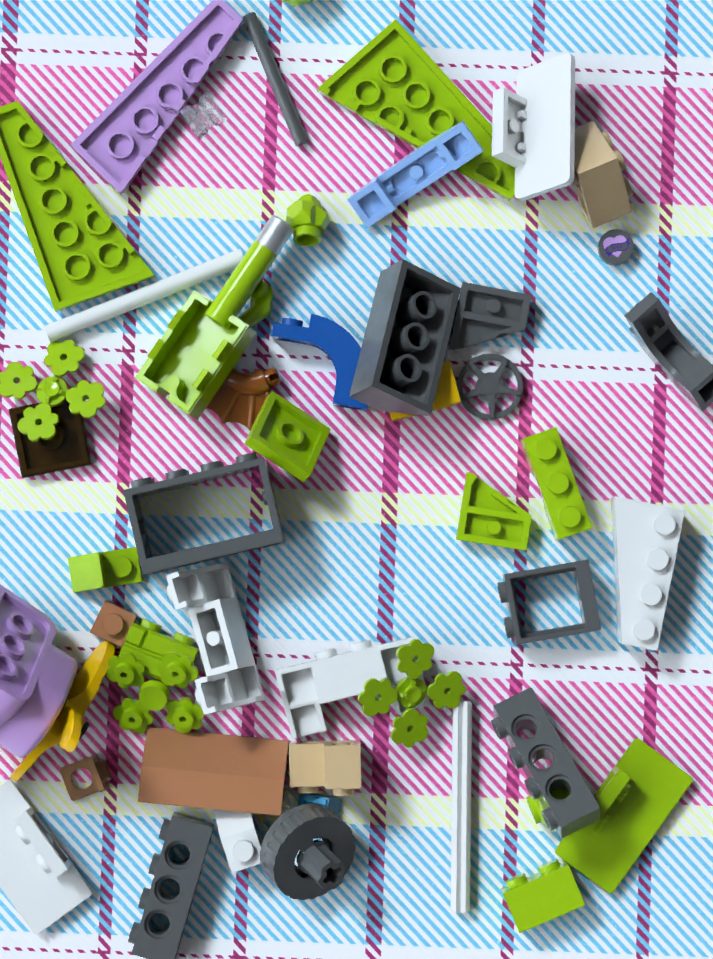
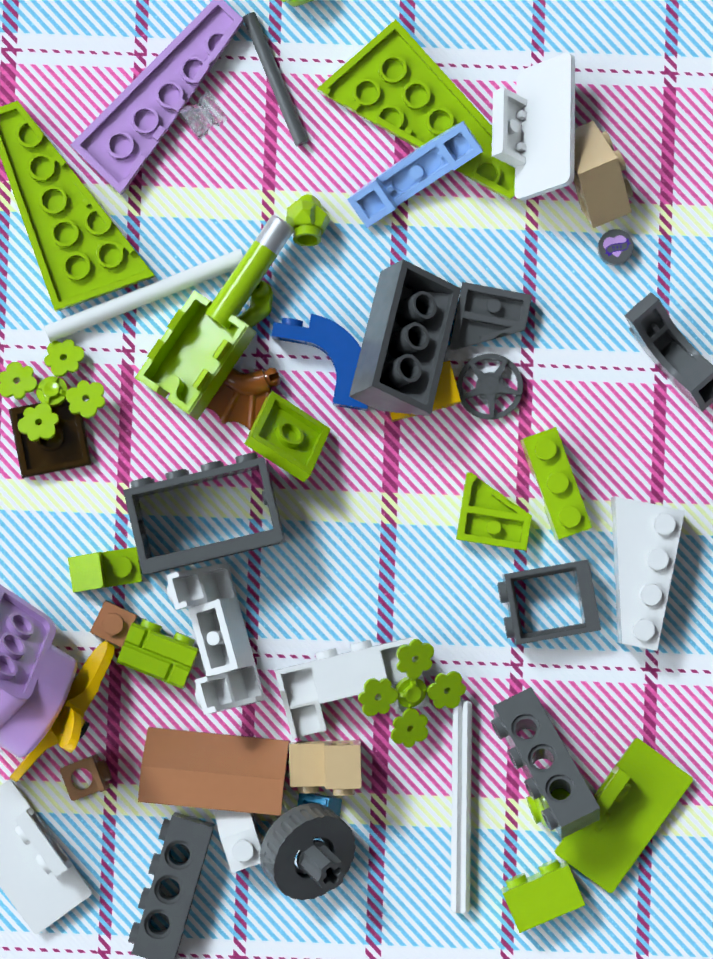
(155, 694): lime plant -> none

